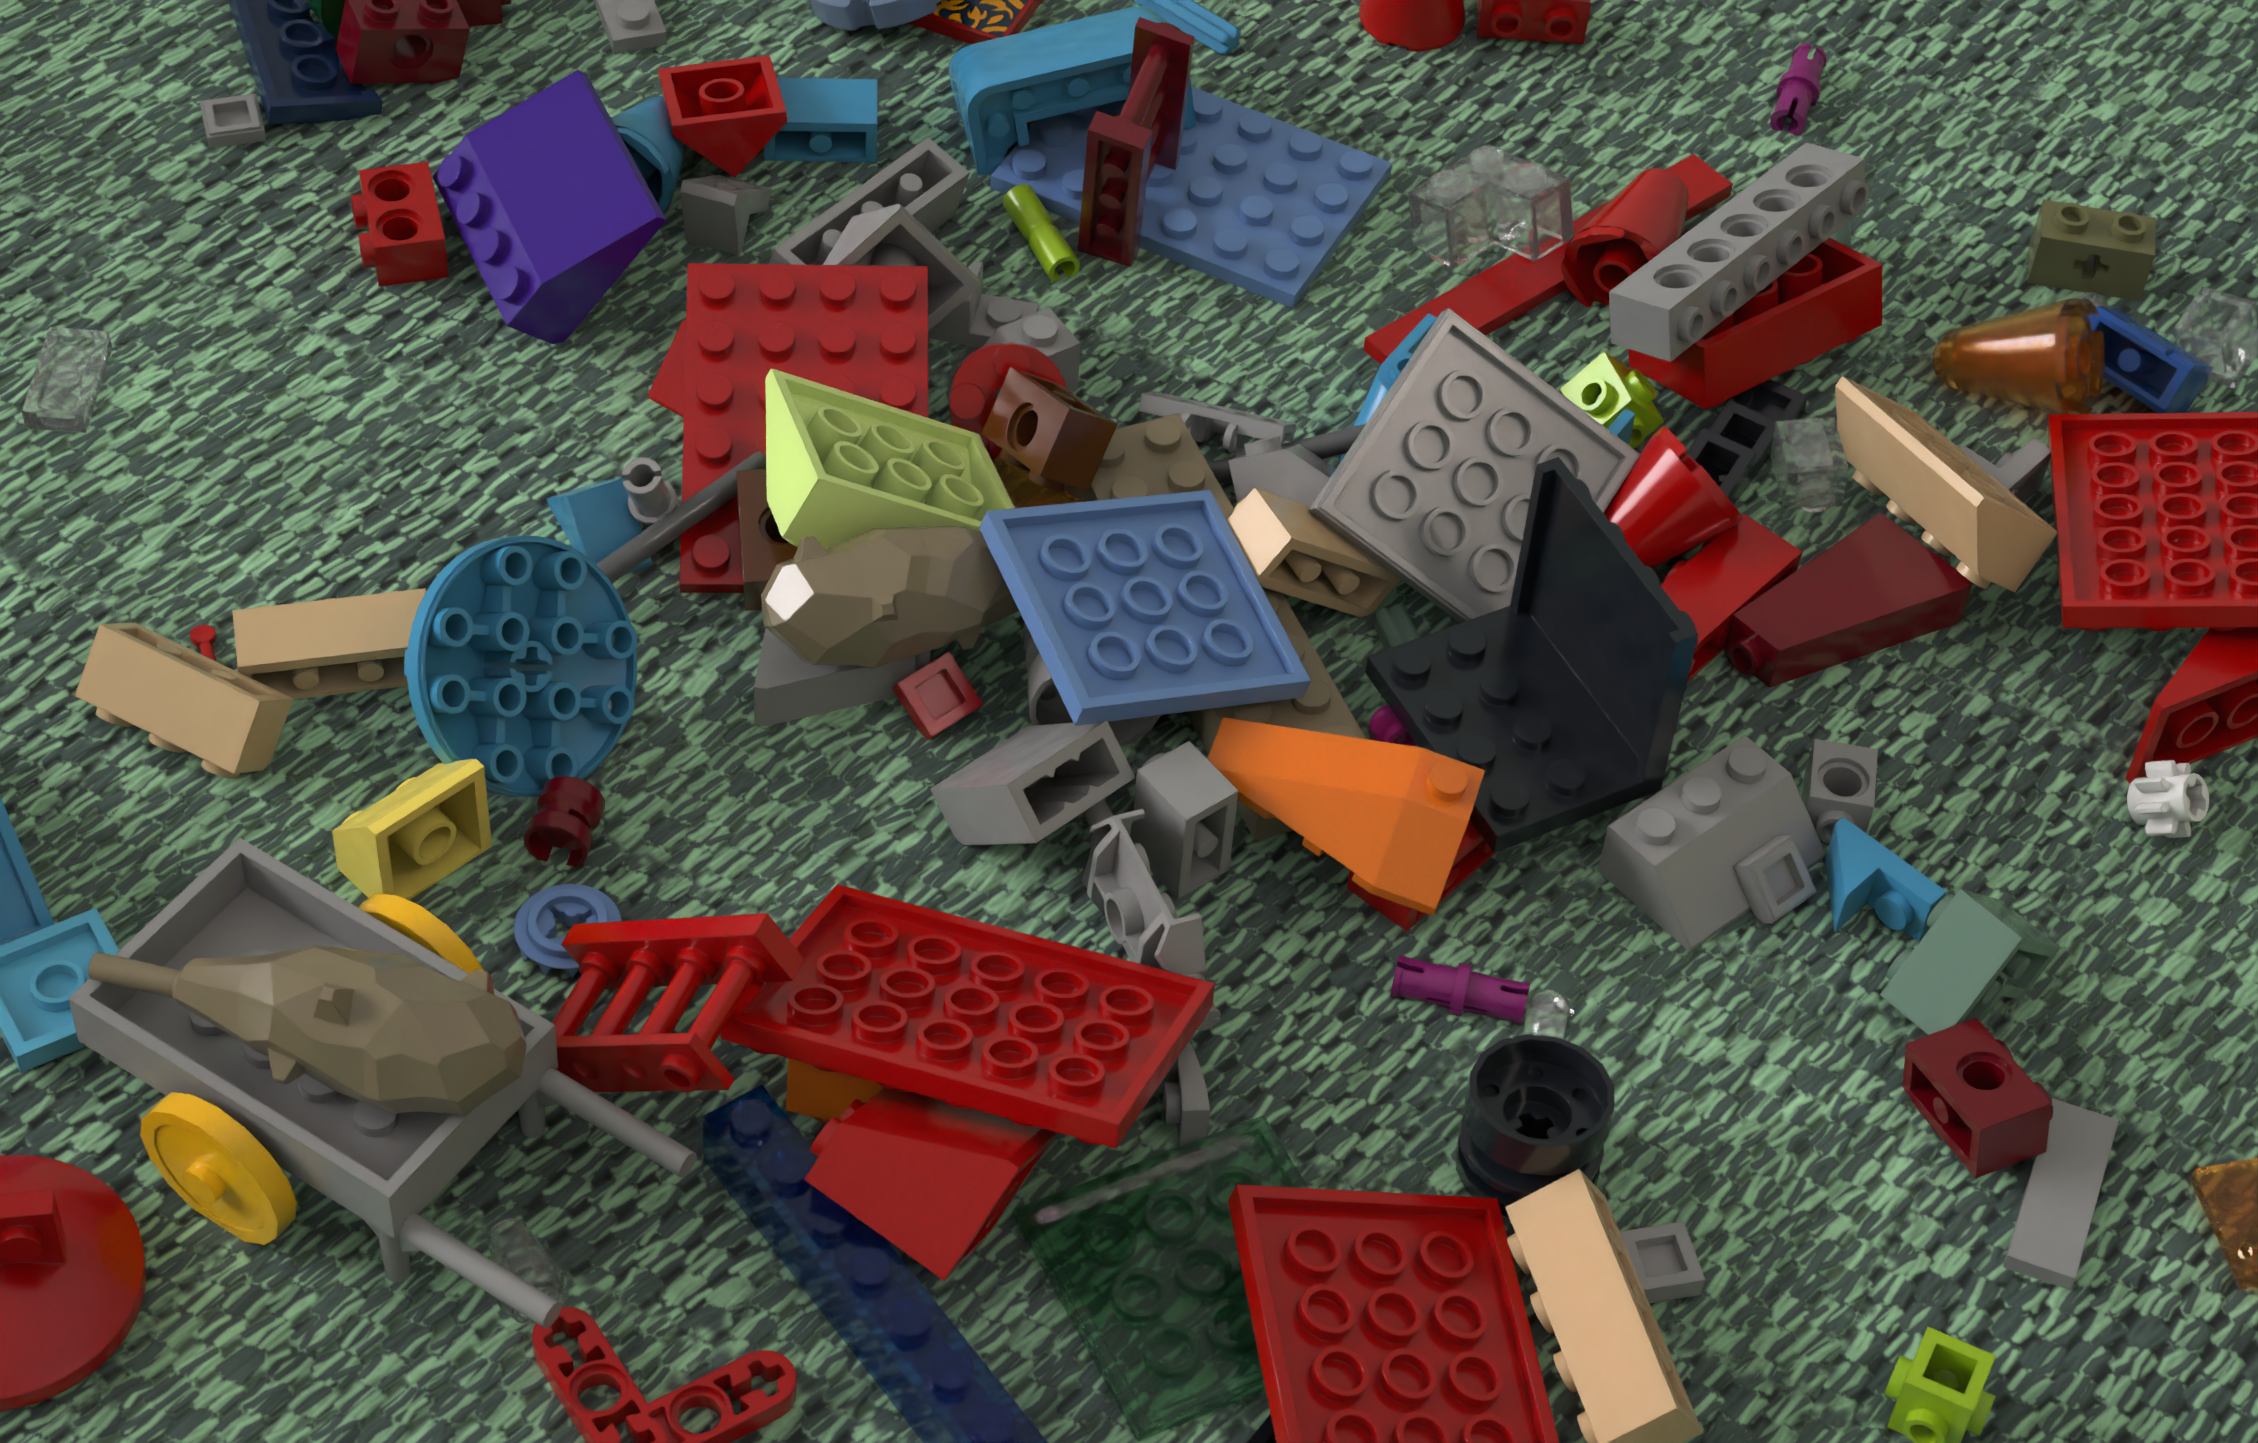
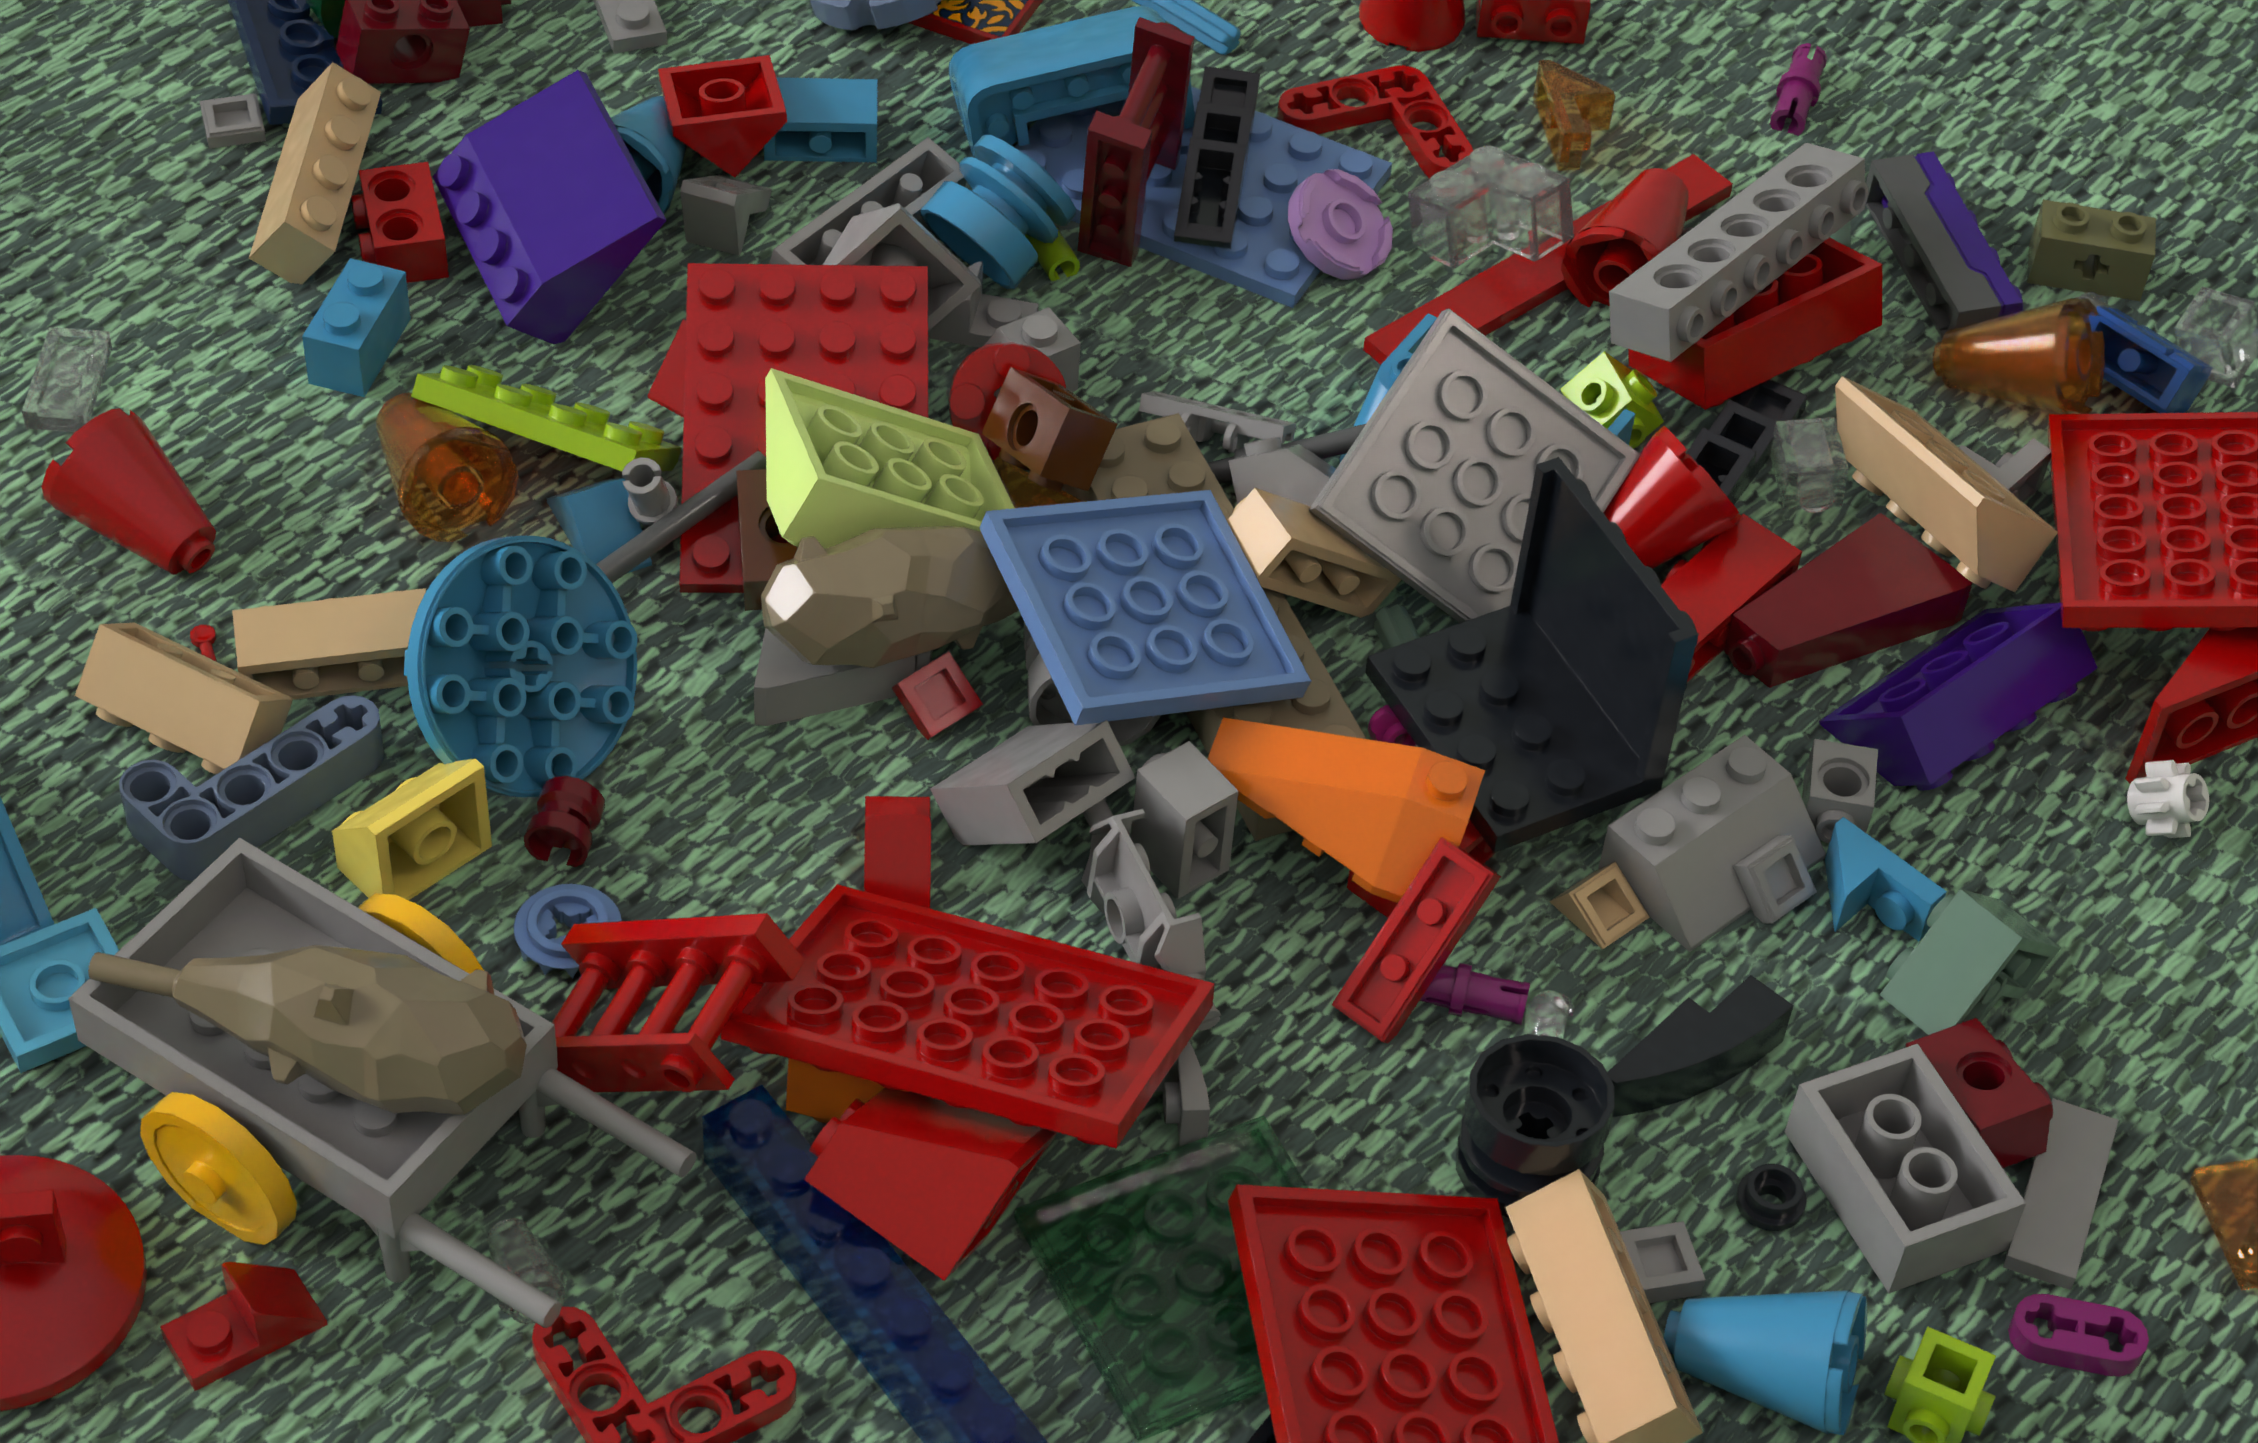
(130, 493): none -> red cone
(255, 795): none -> sand blue beam
(256, 1317): none -> red slope
(315, 175): none -> tan brick
(356, 327): none -> dark azure brick
(444, 468): none -> clear orange cone
(534, 415): none -> lime plate
(898, 848): none -> red slope
(1006, 202): none -> dark azure wheel
(1217, 157): none -> black slope
(1339, 224): none -> lavender tile
(1405, 101): none -> red beam
(1416, 940): none -> red tile
(1570, 110): none -> clear orange slope
(1602, 905): none -> tan slope
(1700, 1048): none -> black slope
(1775, 1181): none -> black plate
(1777, 1351): none -> dark azure cone
(1904, 1168): none -> light grey brick
(1938, 242): none -> dark grey piece
(1965, 693): none -> dark purple slope
(2078, 1335): none -> magenta beam

